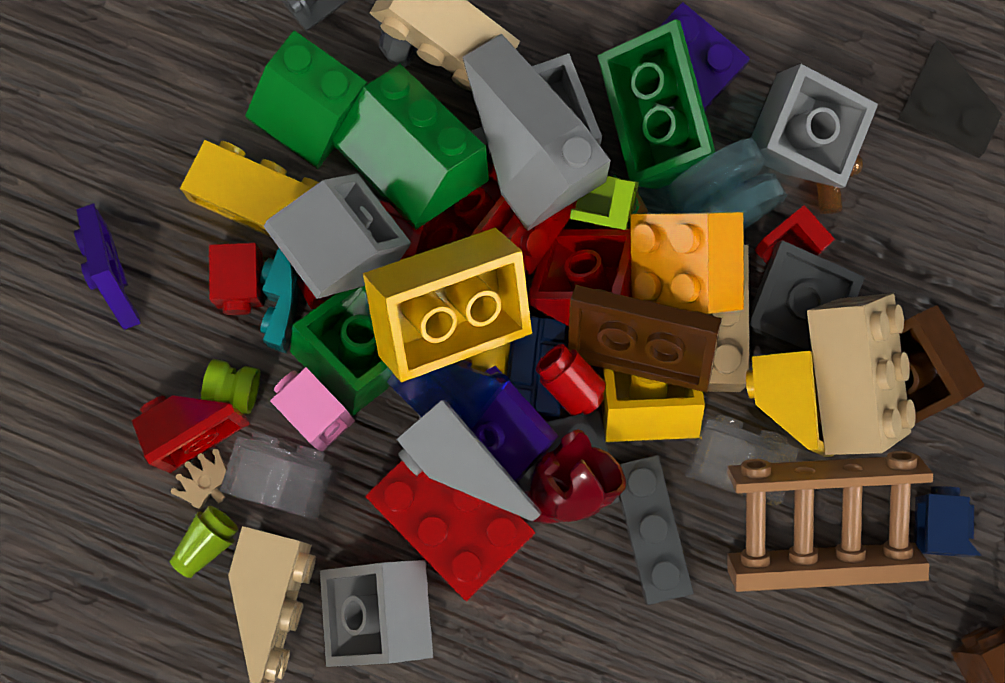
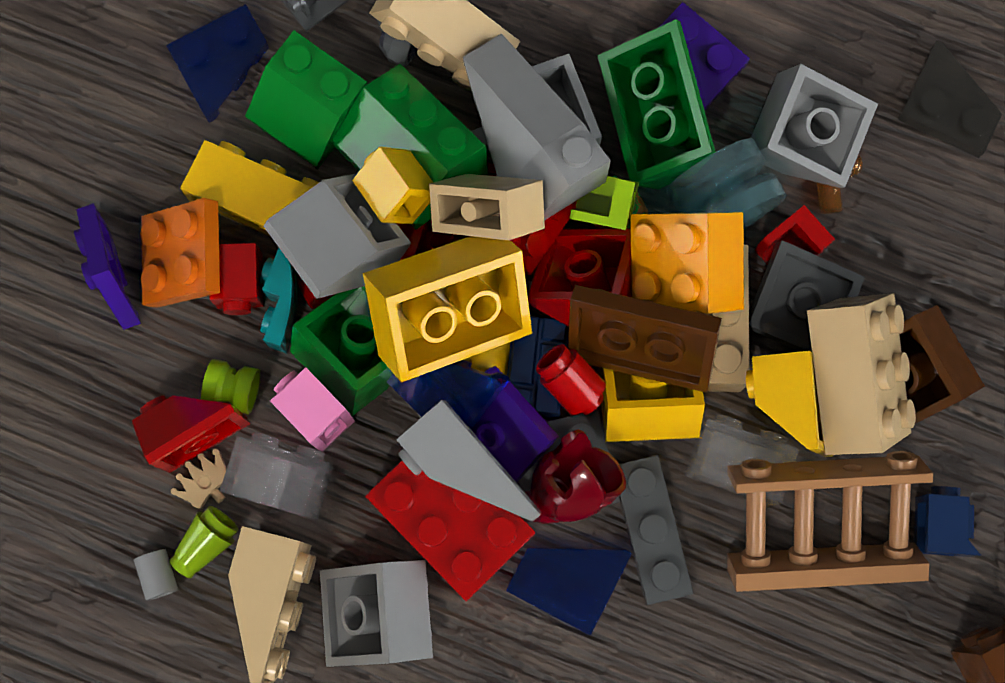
(155, 574): none -> light grey hinge
(180, 253): none -> orange plate
(219, 57): none -> clear blue wing
(394, 185): none -> yellow brick
(487, 206): none -> tan brick
(569, 582): none -> clear blue wing

